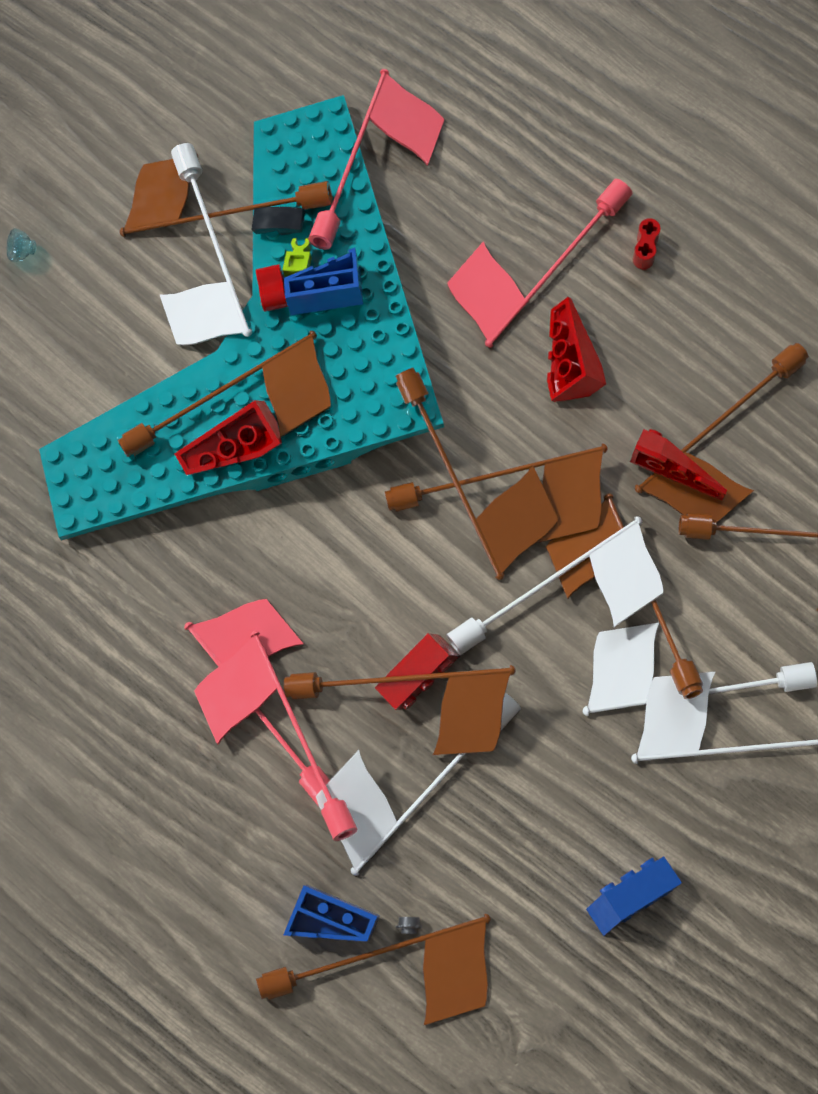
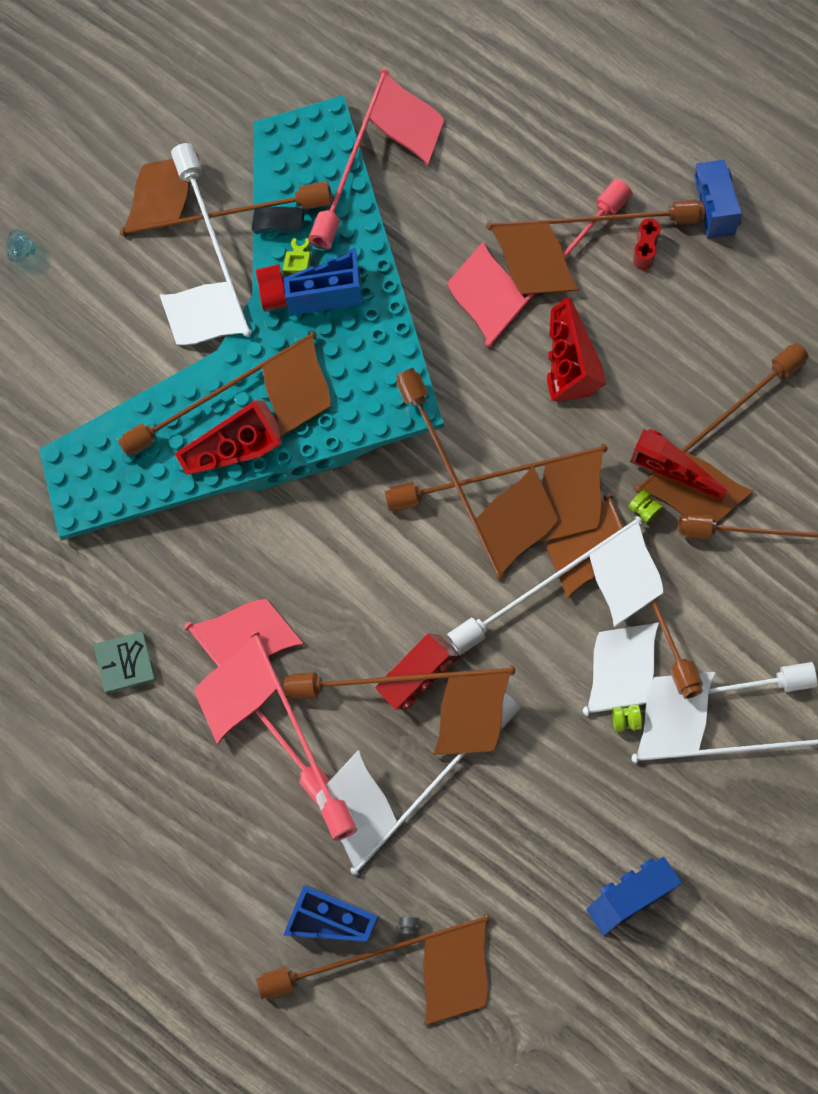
(124, 662): none -> sand green tile
(537, 256): none -> dark orange flag
(632, 721): none -> lime wheel
(645, 506): none -> lime wheel
(719, 198): none -> blue wedge

